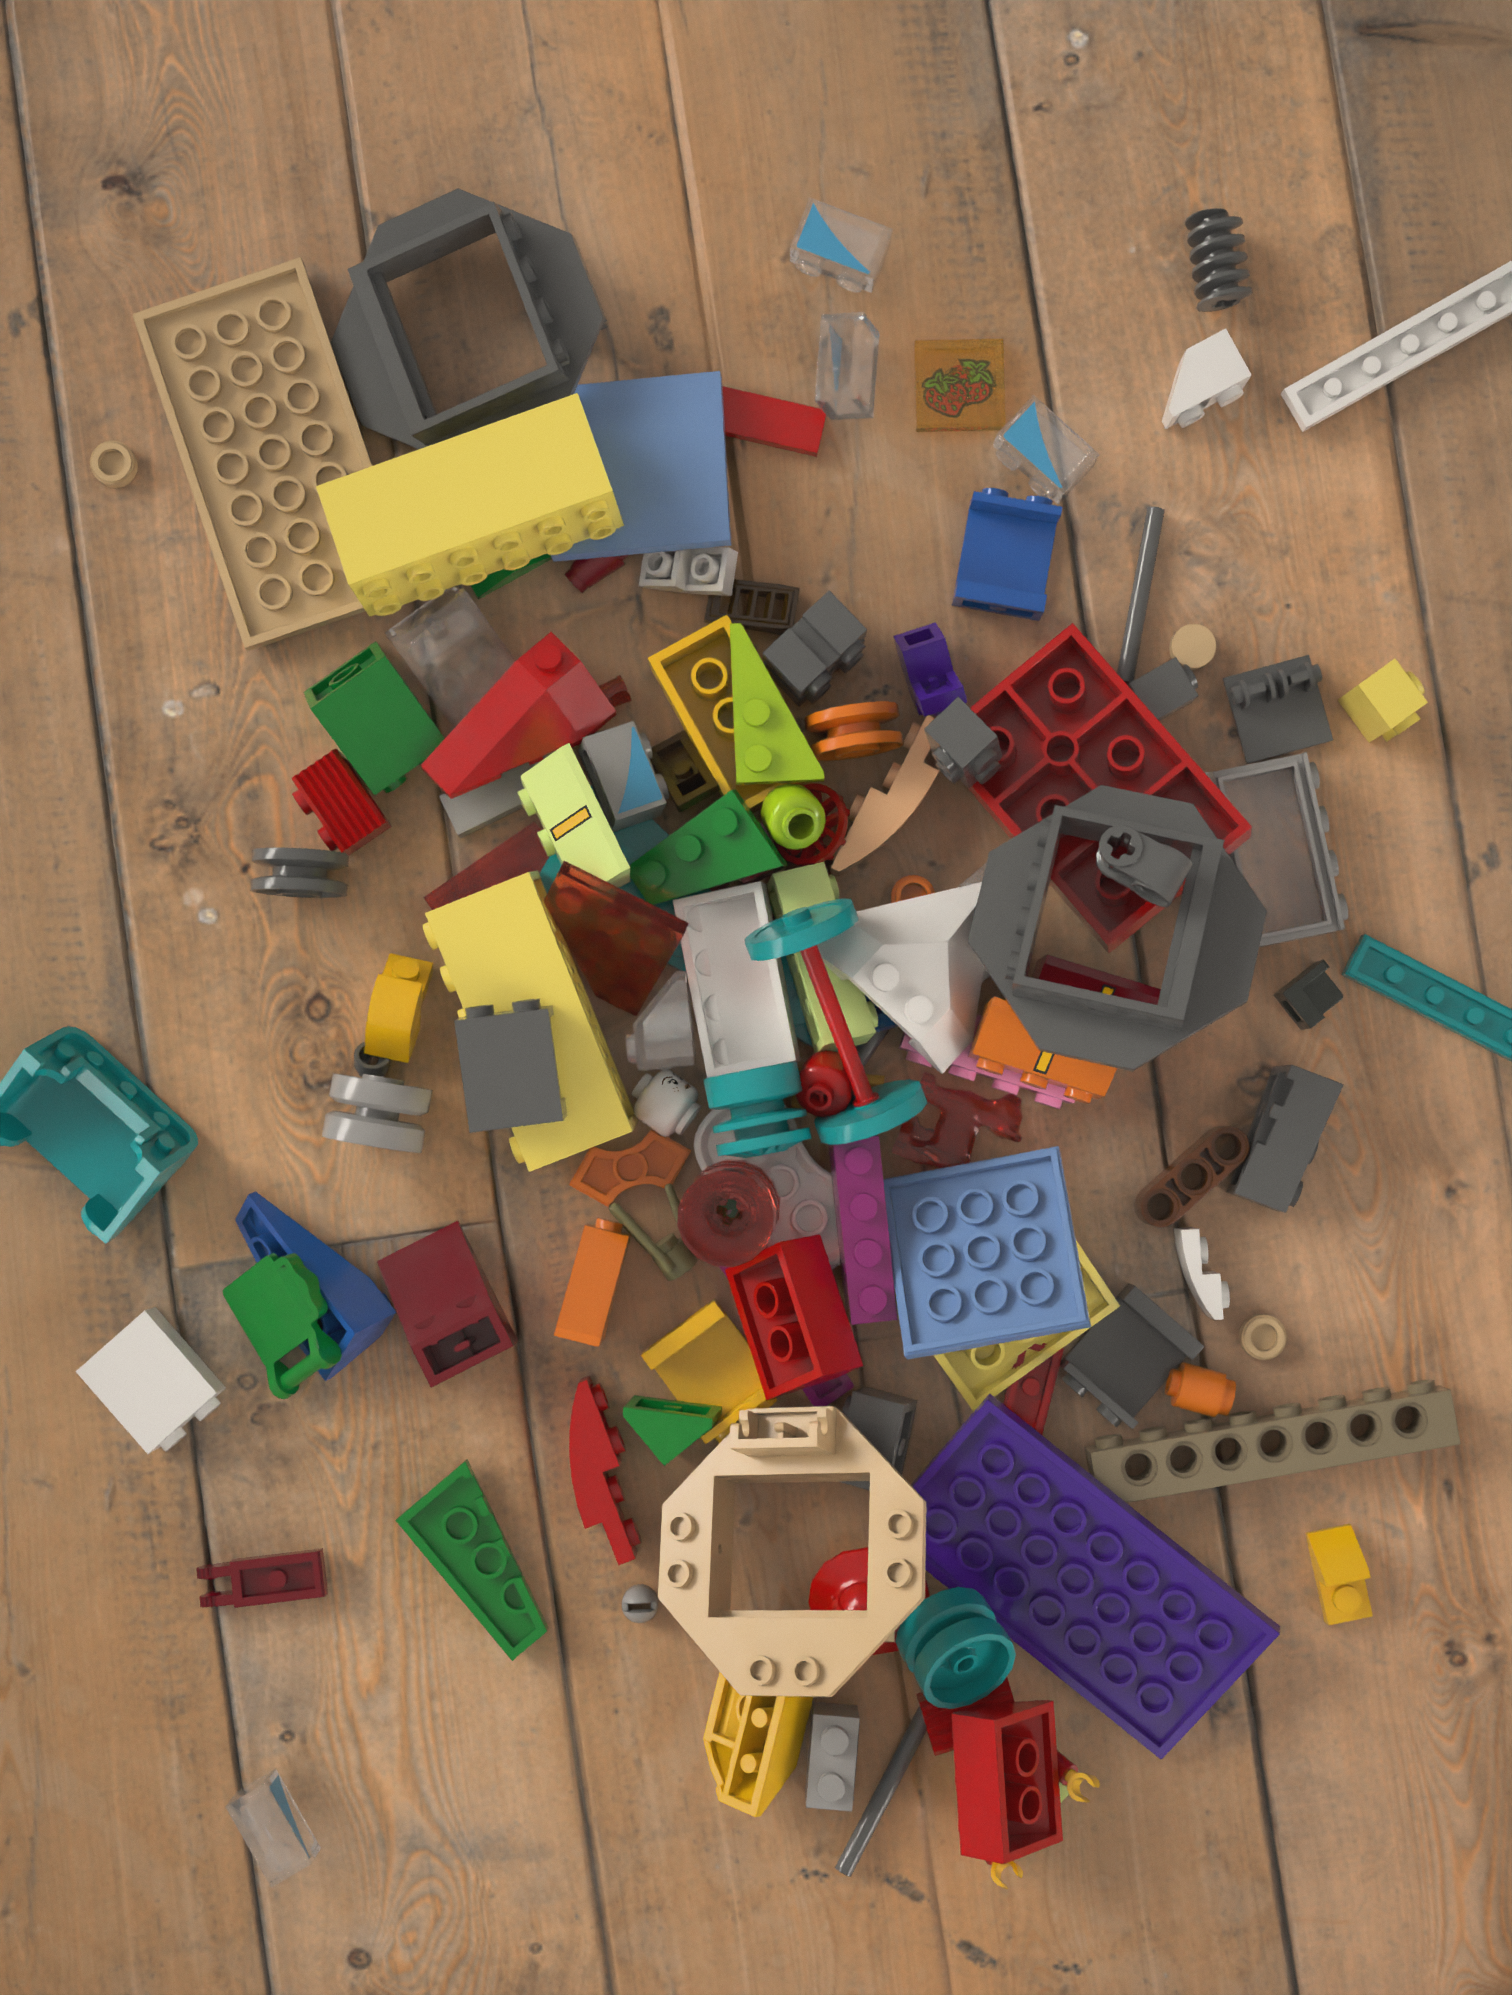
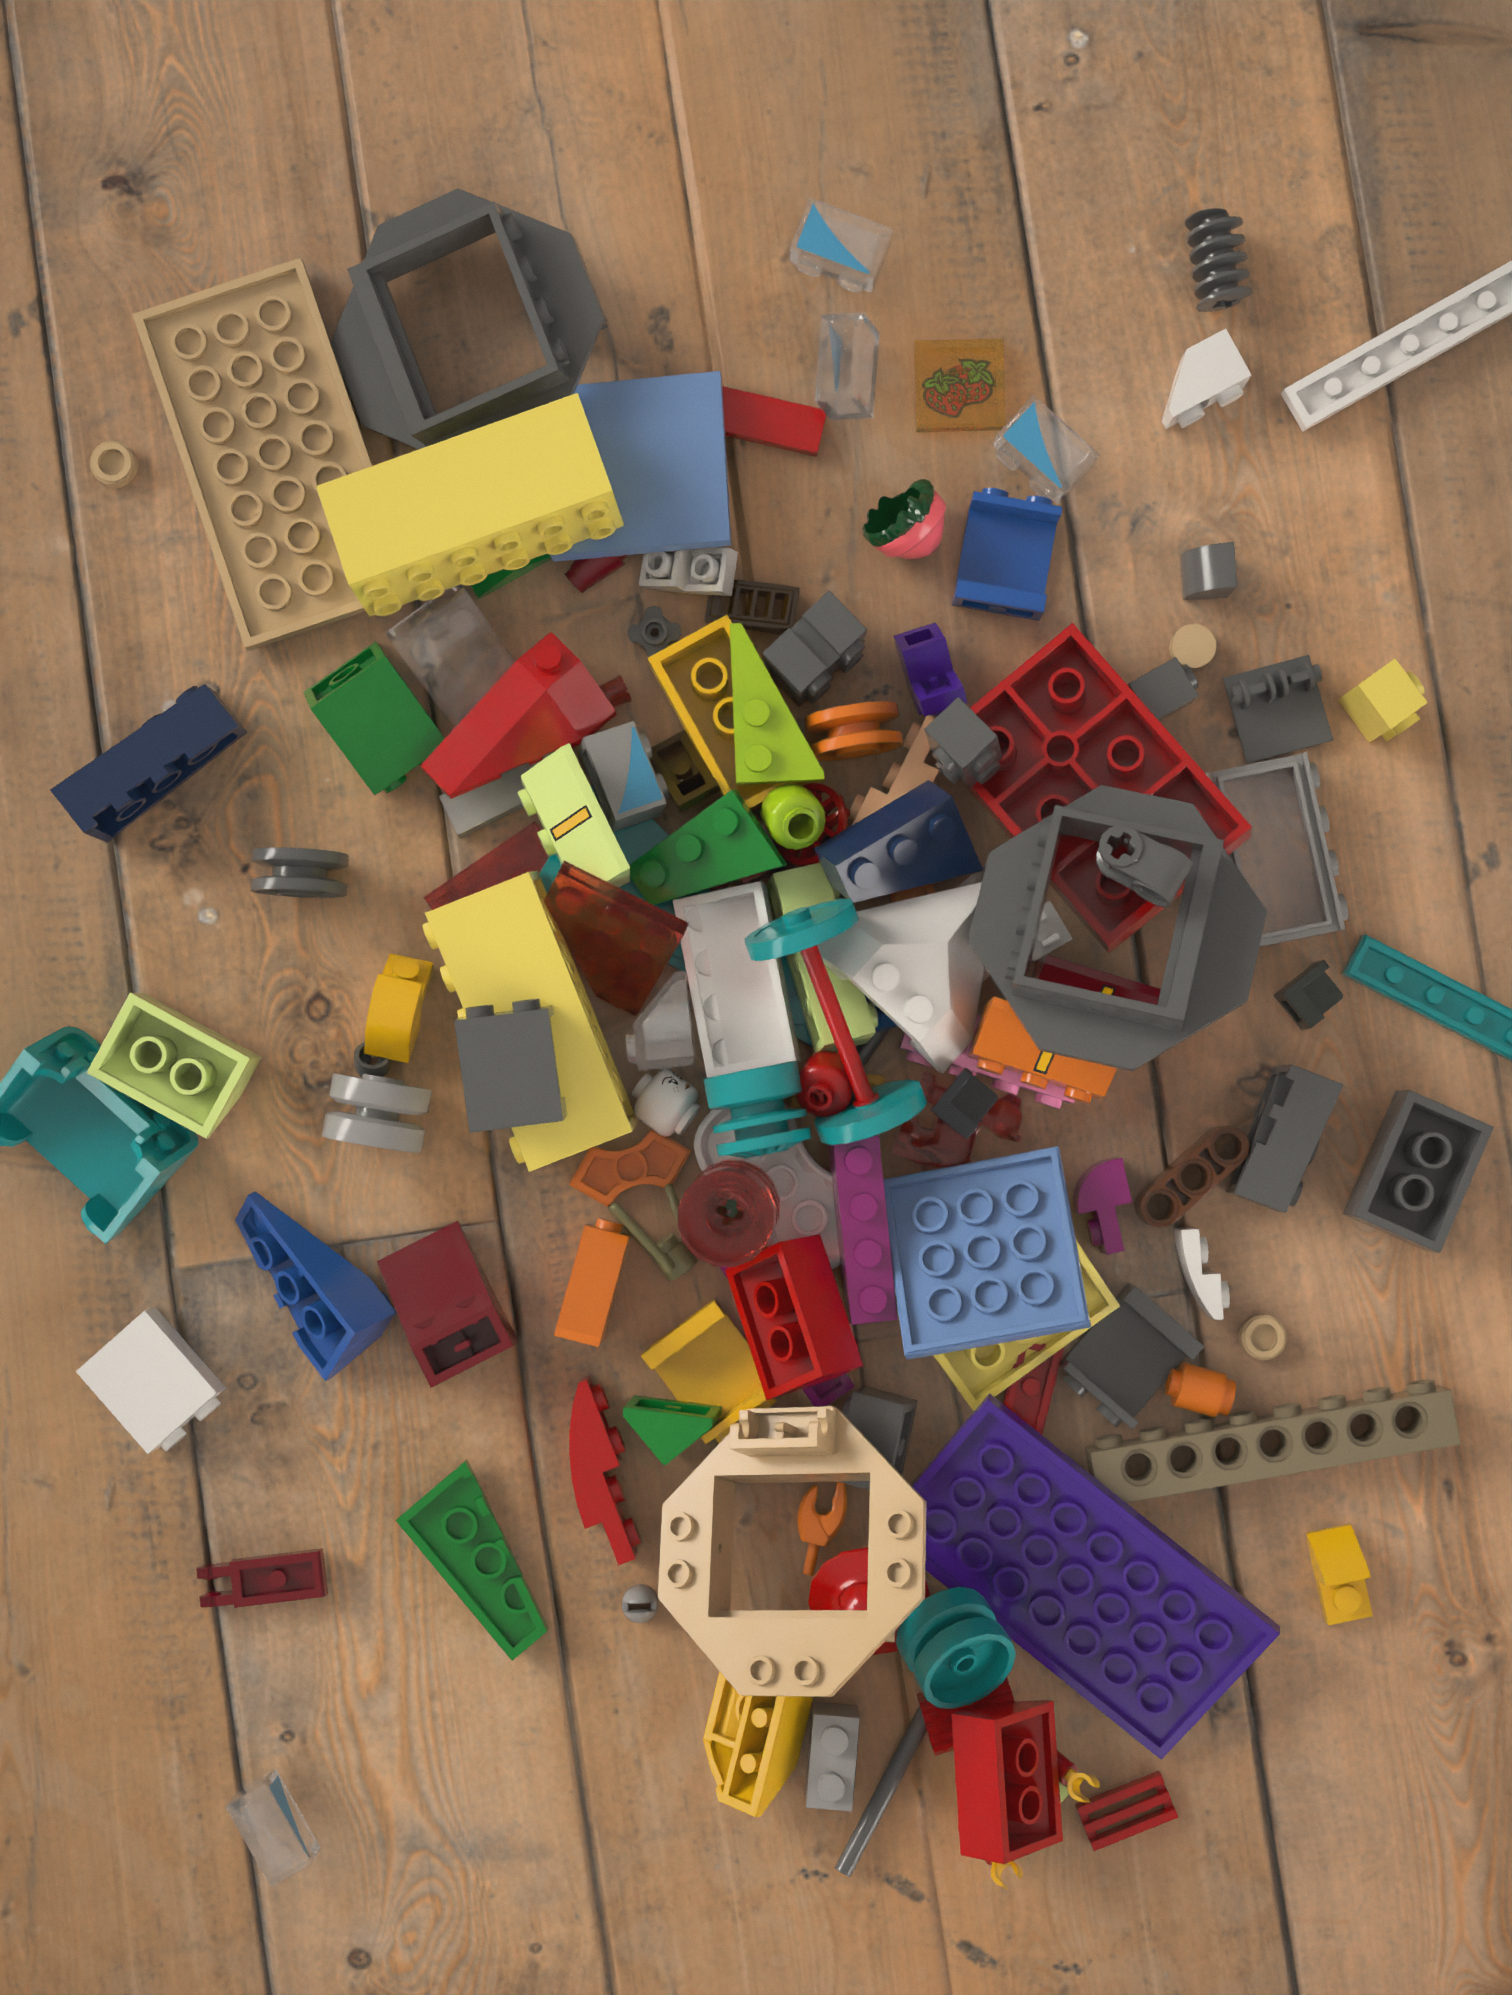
(148, 764): none -> dark blue wedge
(173, 1064): none -> yellowish green slope
(279, 1311): green piece -> none
(340, 803): red brick -> none
(654, 620): none -> dark grey plate
(818, 1527): none -> orange hand
(900, 847): none -> dark blue wedge
(908, 523): none -> hair
(964, 1103): none -> black panel
(1051, 933): none -> white tile
(1099, 1192): none -> magenta brick
(1131, 1827): none -> red tile
(1140, 593): dark grey bar -> none
(1208, 571): none -> dark grey brick
(1418, 1170): none -> dark grey brick

